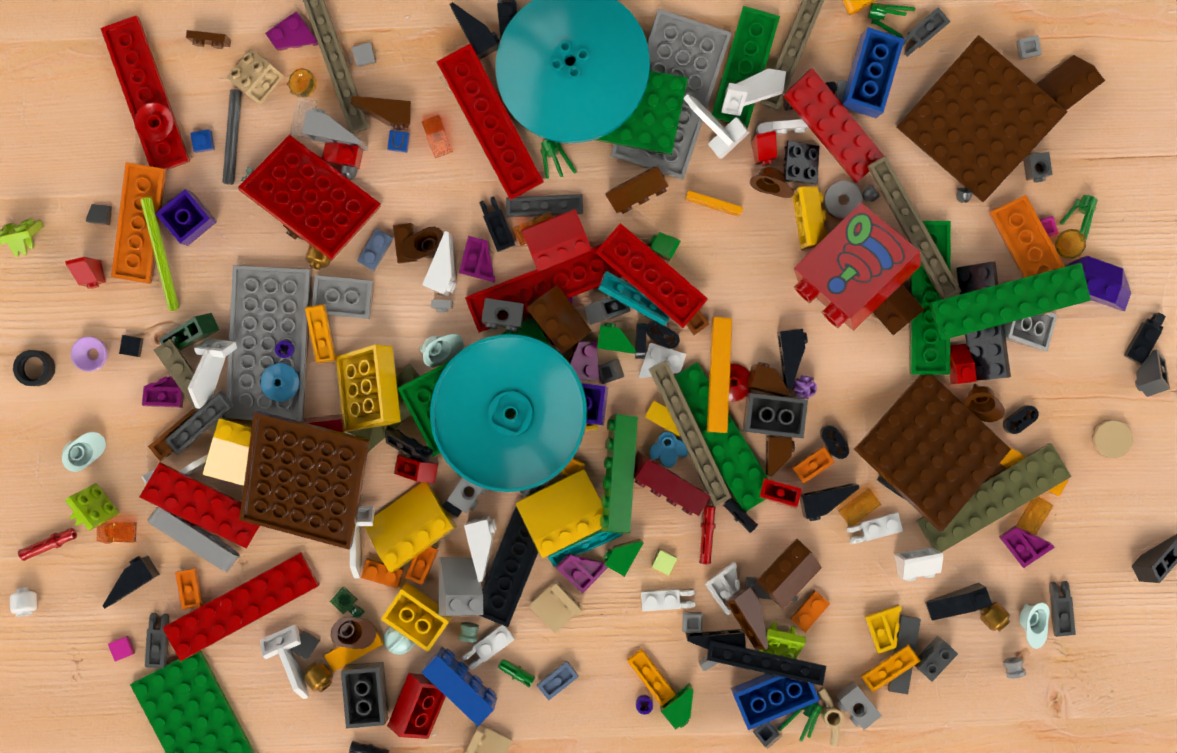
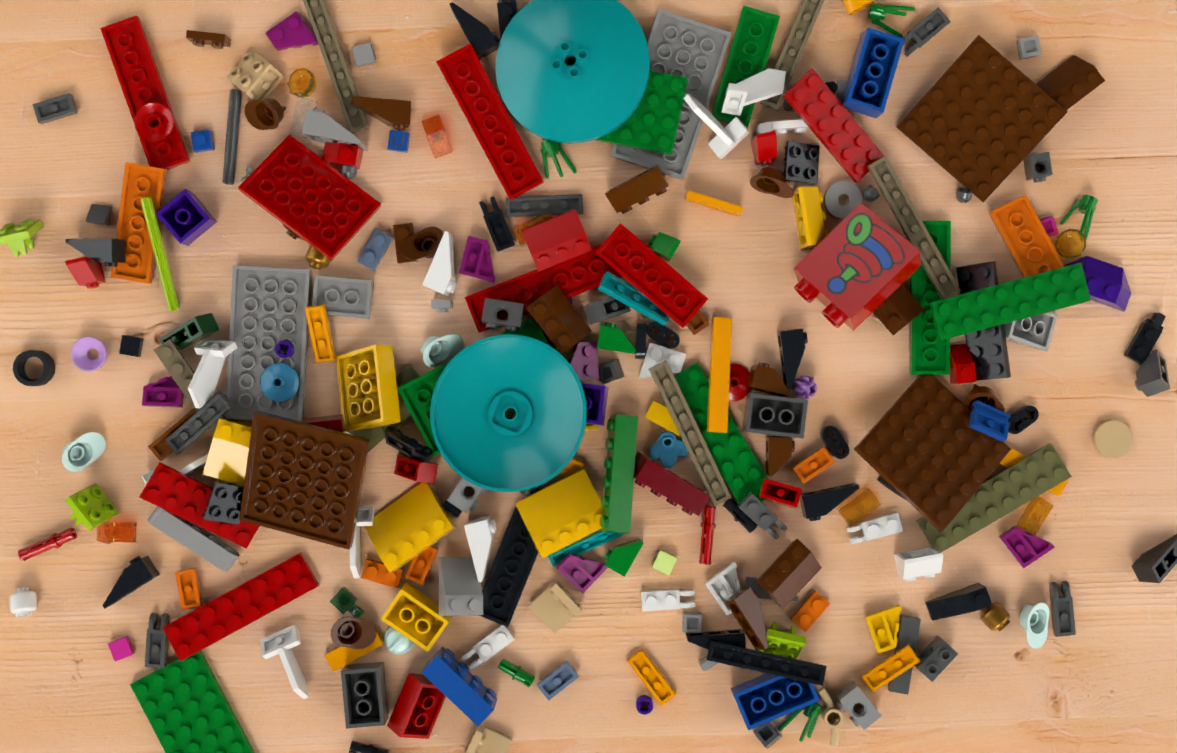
(55, 108): none -> dark grey plate
(101, 250): none -> black slope
(224, 503): none -> black hinge
(264, 113): none -> reddish brown piece
(307, 645): dark grey slope -> none
(318, 677): pearl gold head -> none
(468, 632): sand green wheel -> none
(679, 707): green slope -> none
(760, 514): none -> dark grey hinge
(989, 421): none -> blue plate
(1014, 667): light grey wheel -> none

